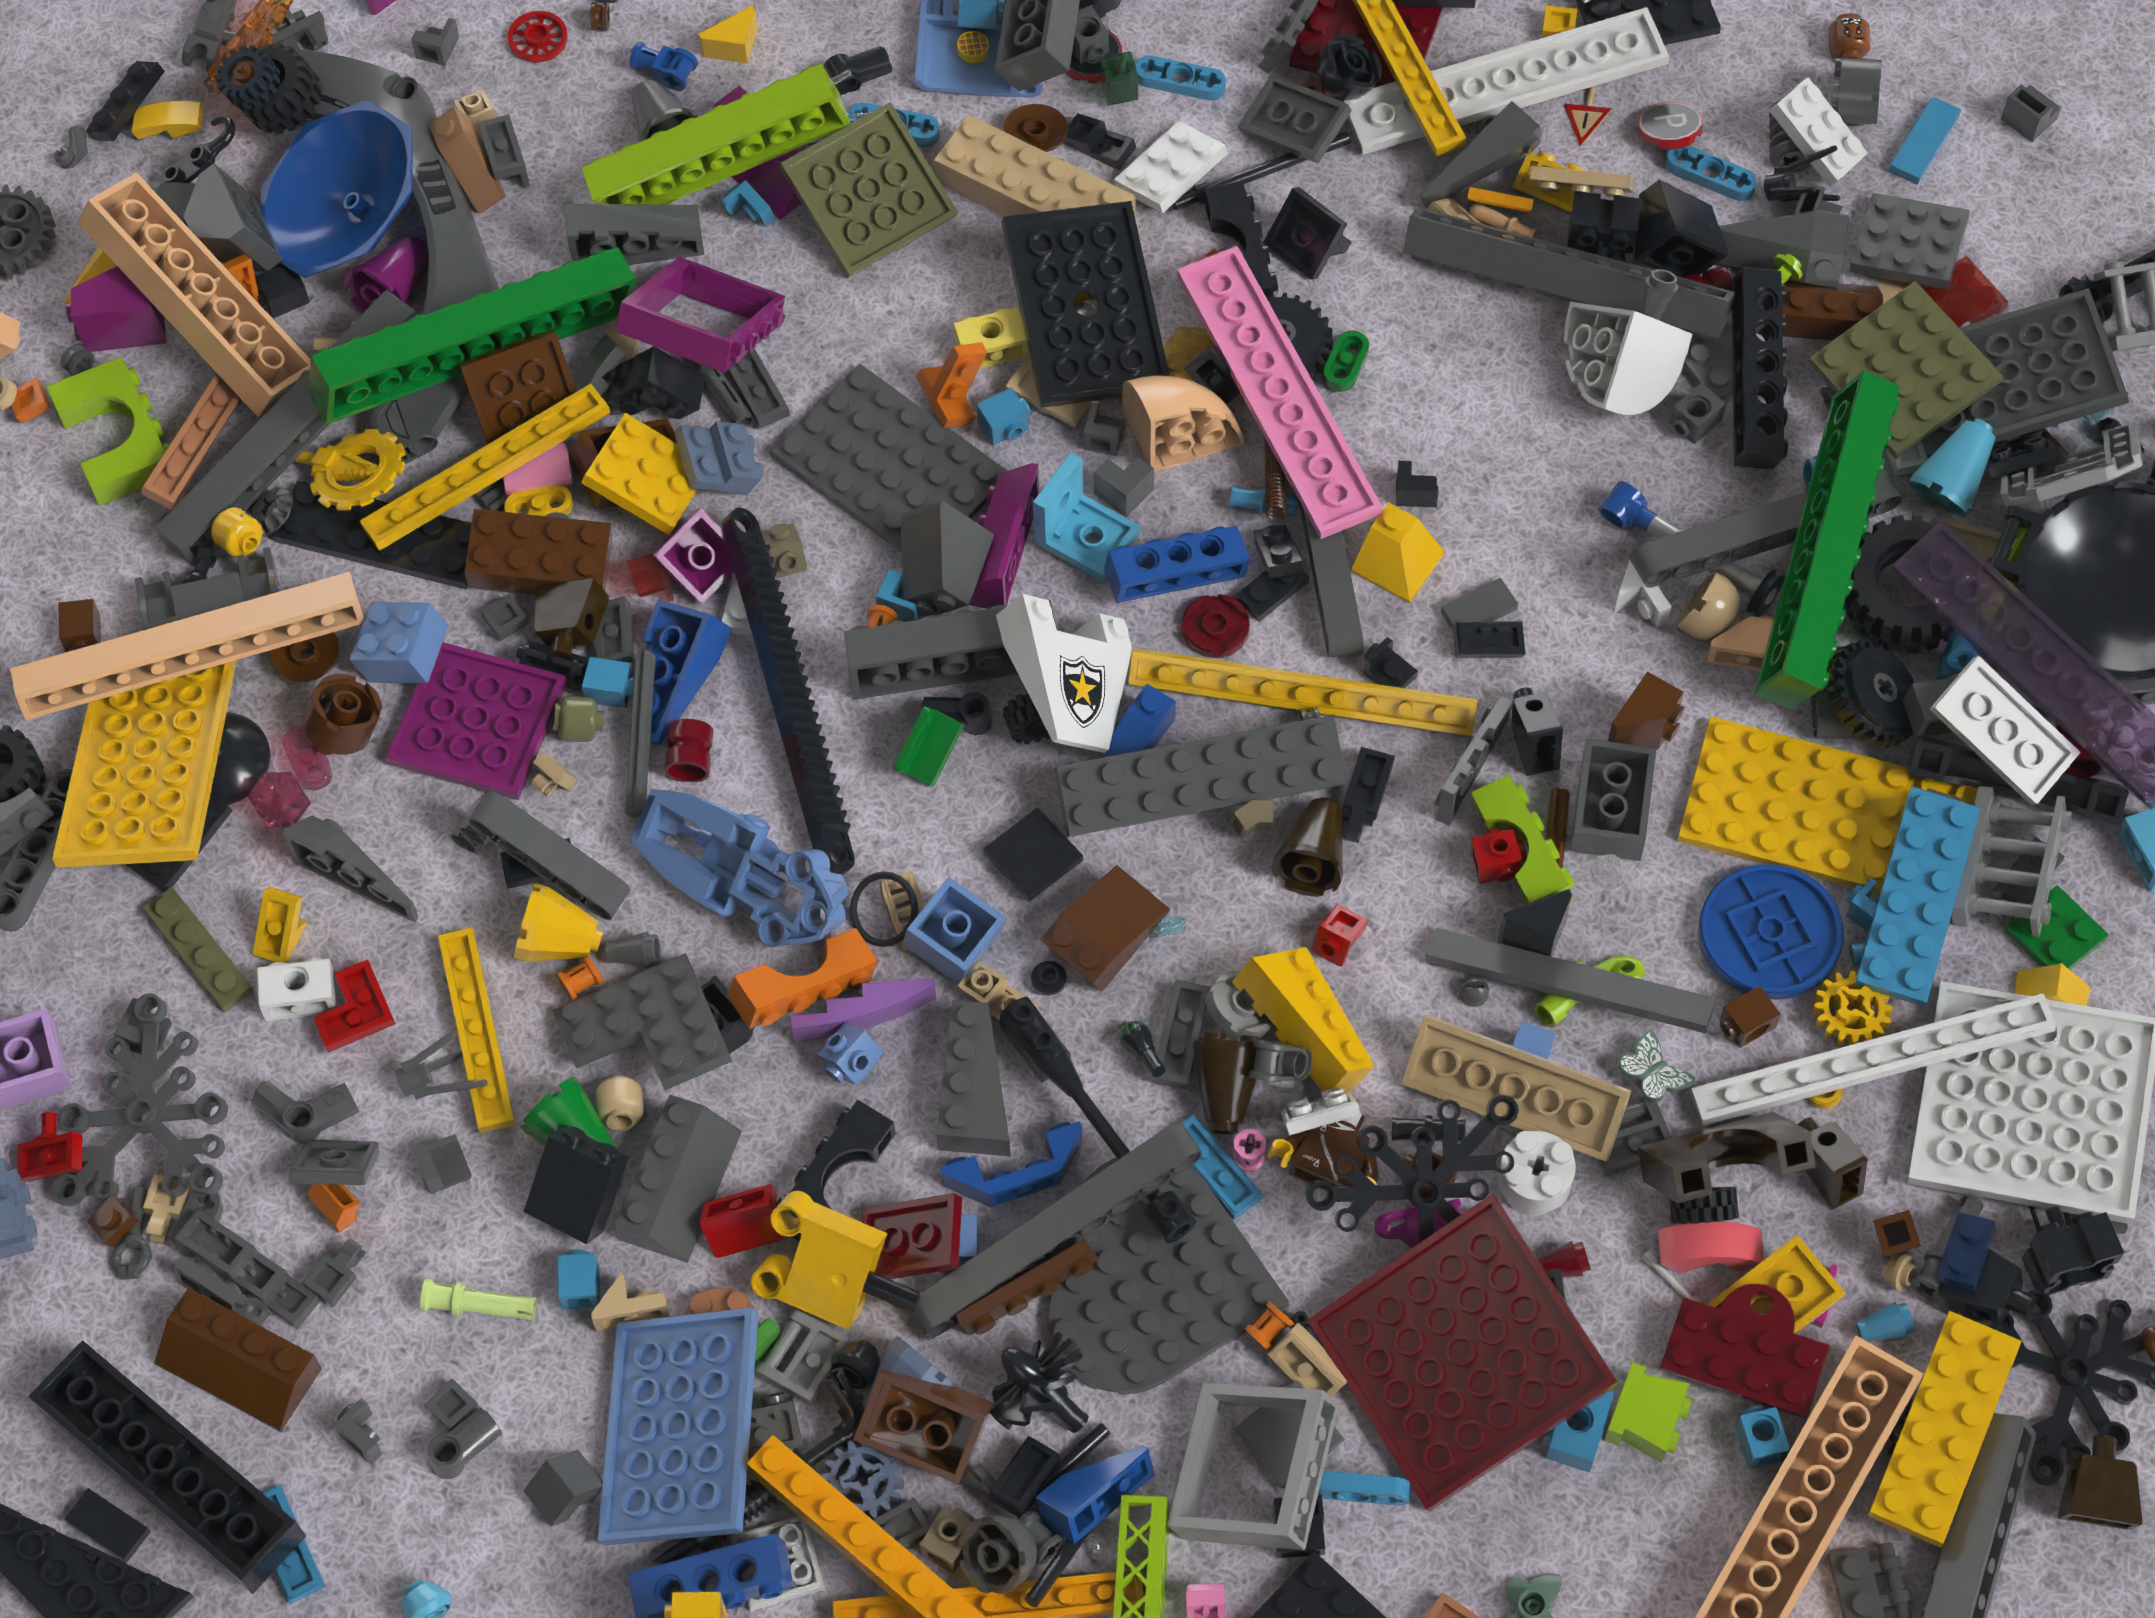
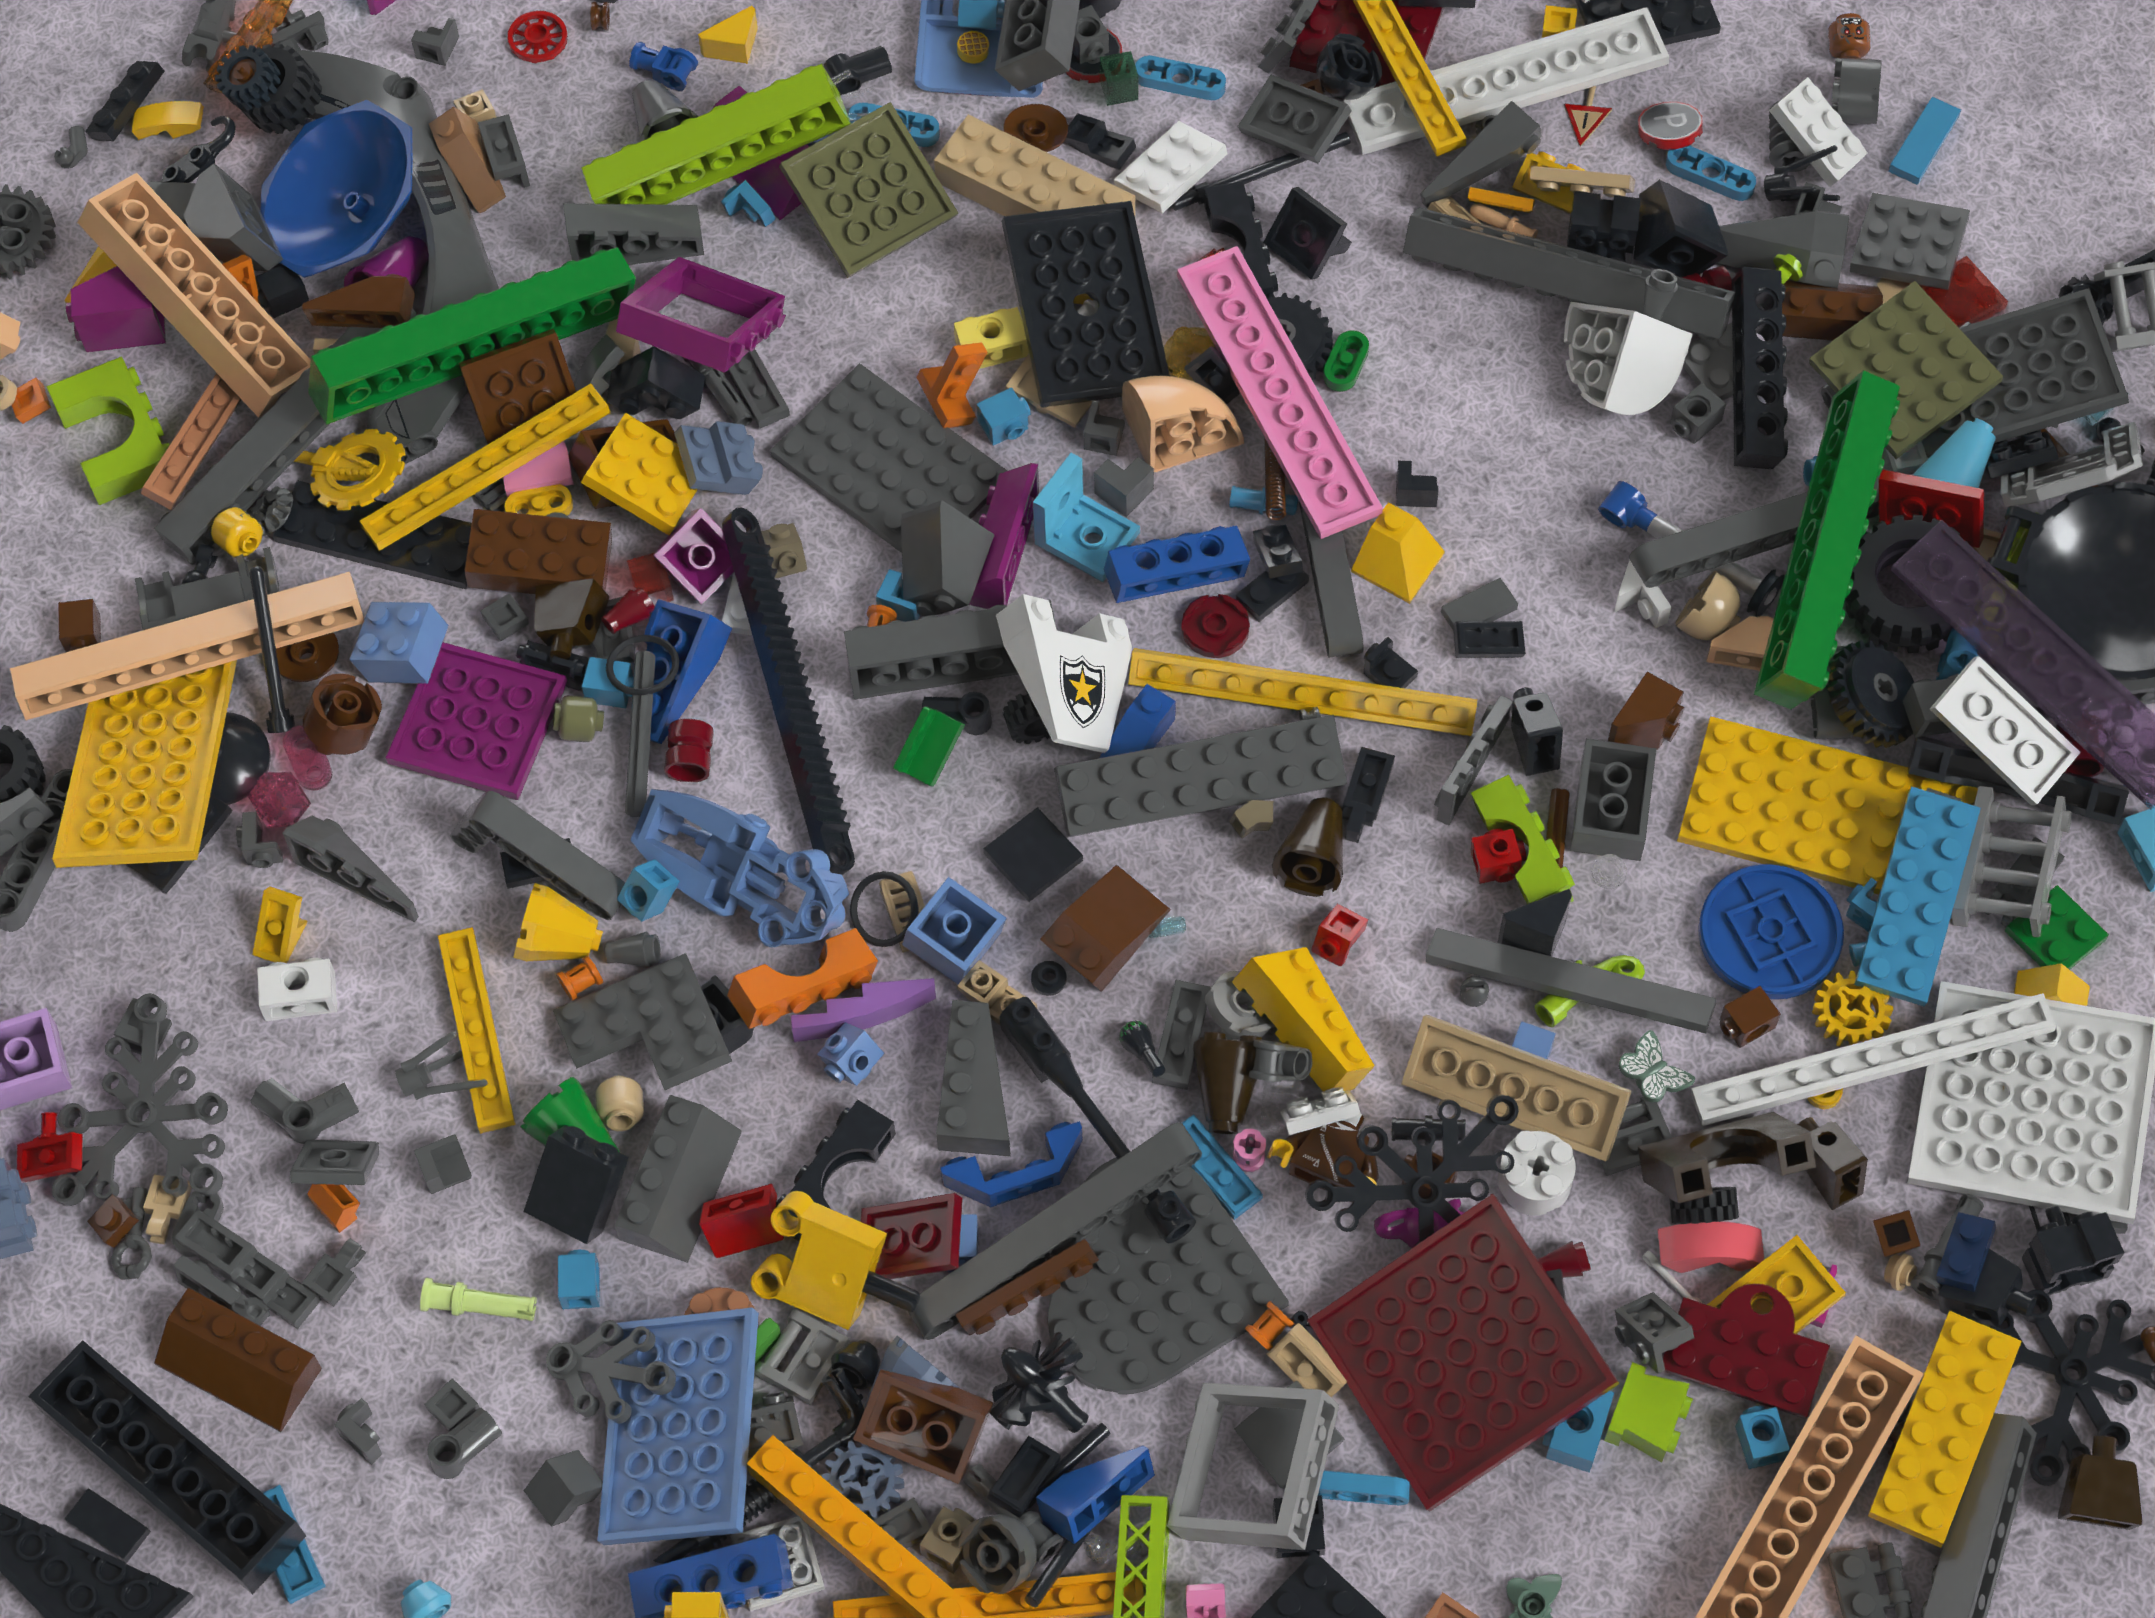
(77, 359): dark grey bush -> none
(198, 949): olive plate -> none
(250, 840): none -> dark grey bracket
(279, 717): none -> black piece
(361, 1015): red plate -> none
(365, 304): none -> reddish brown slope
(552, 775): tan tile -> none
(607, 1367): none -> dark grey plant
(617, 1306): tan slope -> none
(629, 610): none -> dark red cone
(642, 638): none -> black tyre
(648, 890): none -> dark azure brick
(1650, 1329): none -> dark grey bracket
(1888, 1323): dark azure cone -> none
(1946, 501): none -> red plate
(2029, 112): dark grey piece -> none

